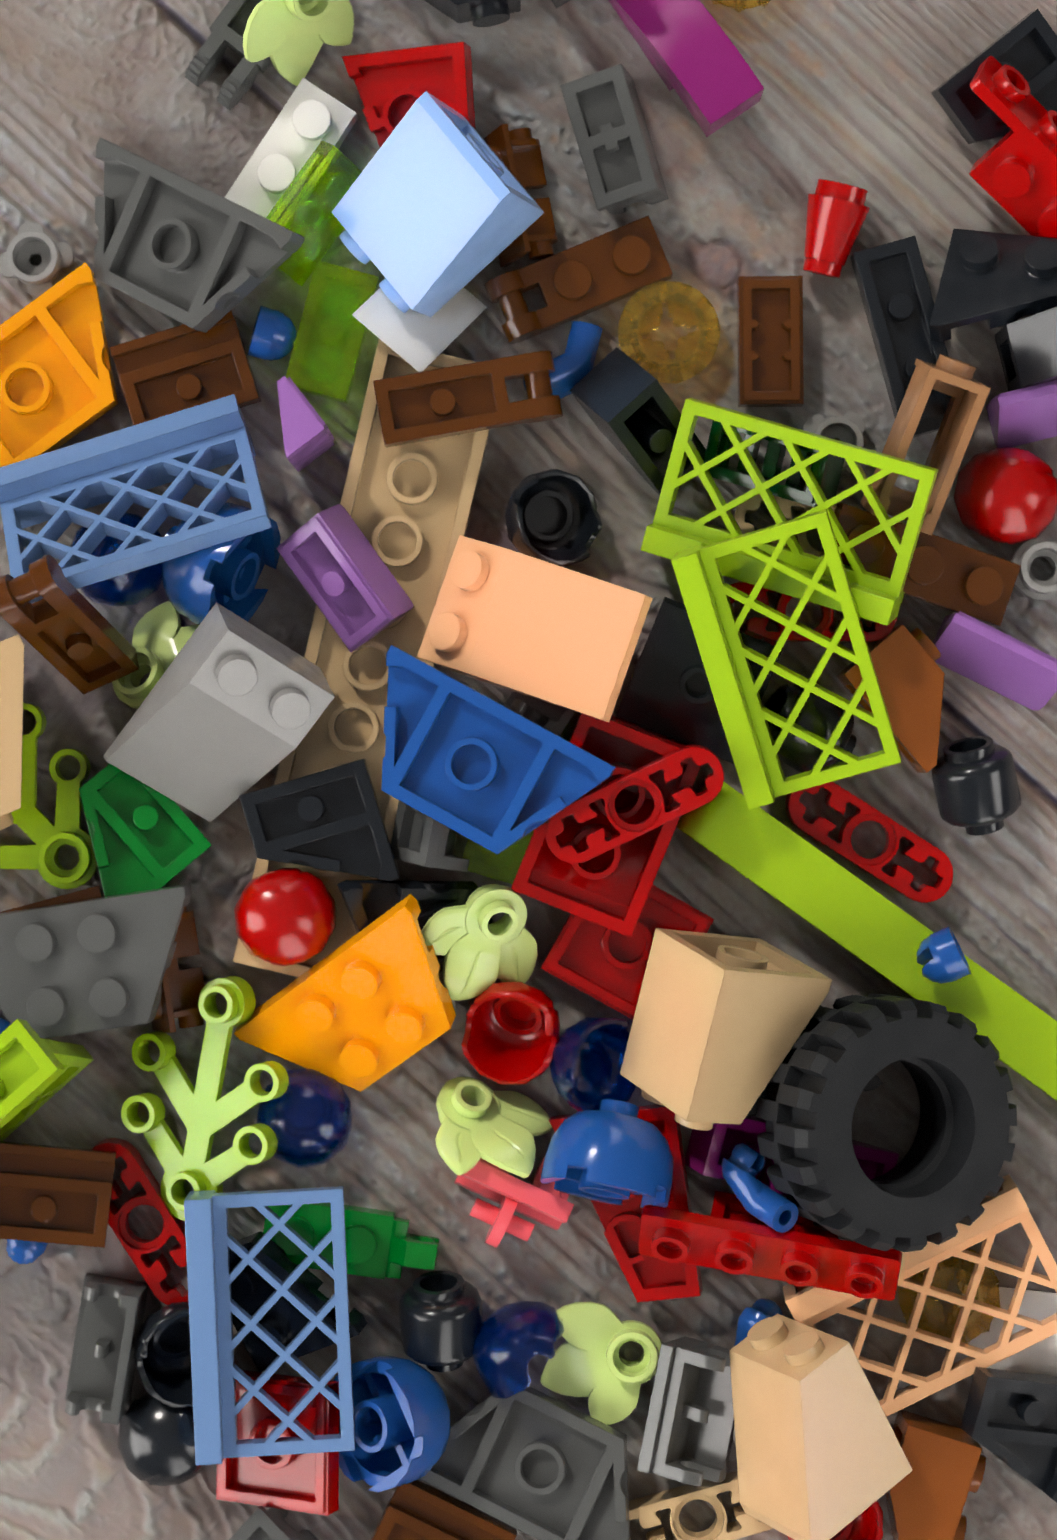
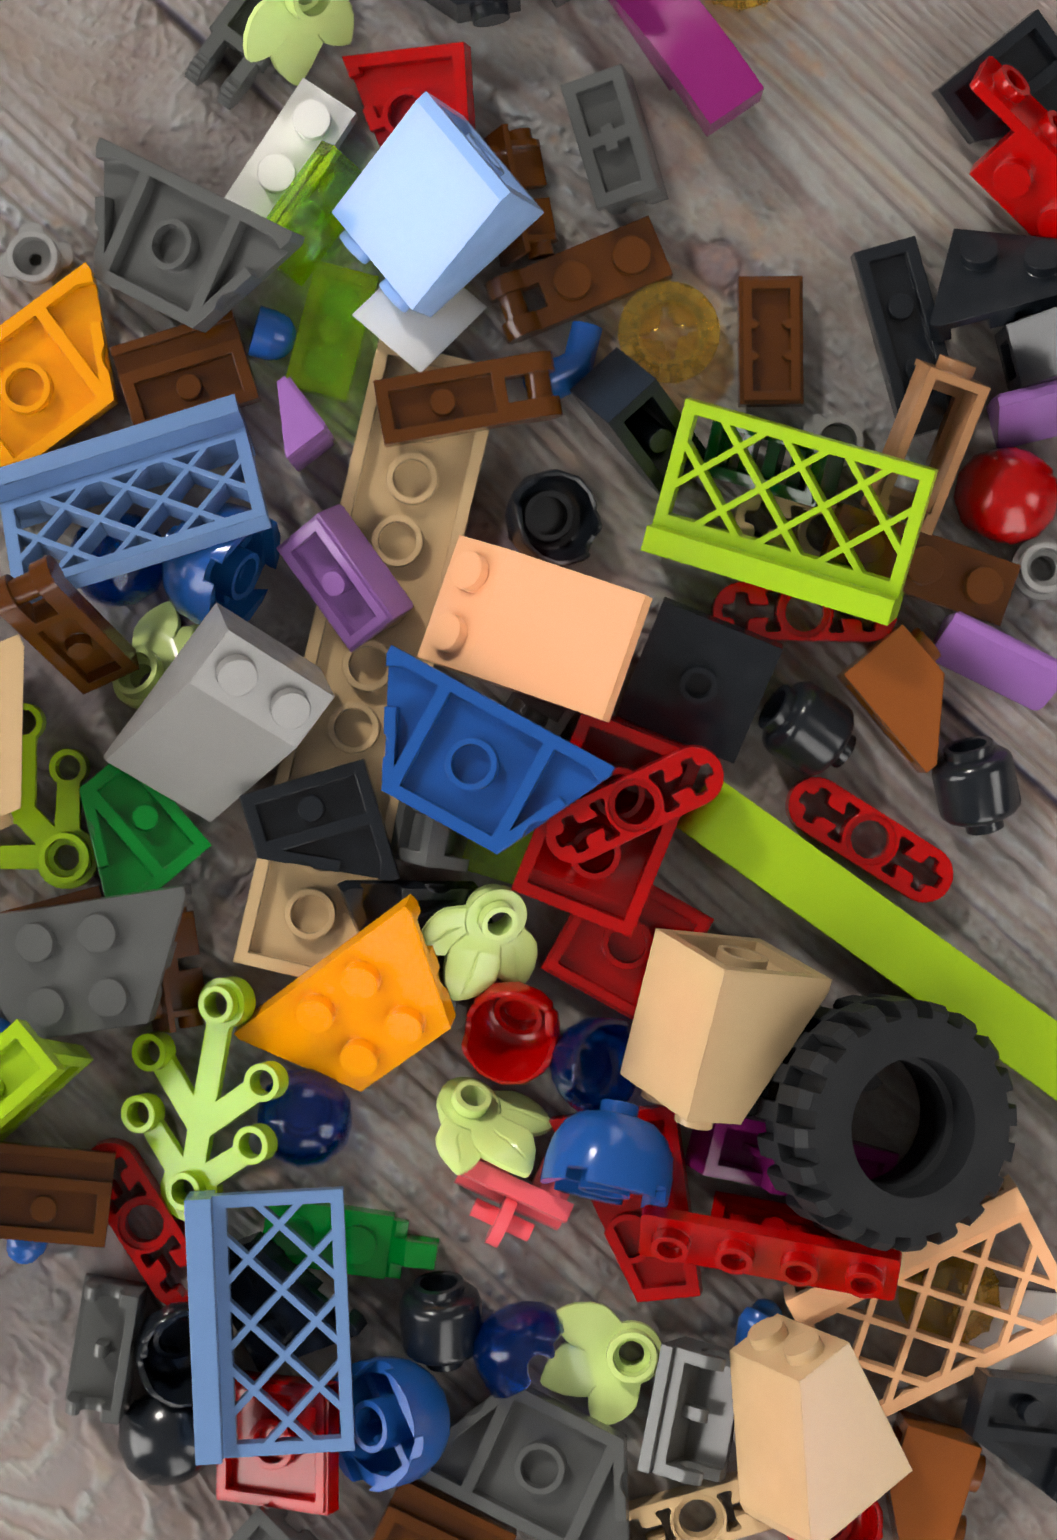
(285, 916): red hair -> none
(731, 675): lime fence -> none
(755, 1196): blue arm -> none
(832, 226): red cone -> none
(942, 957): blue hinge -> none

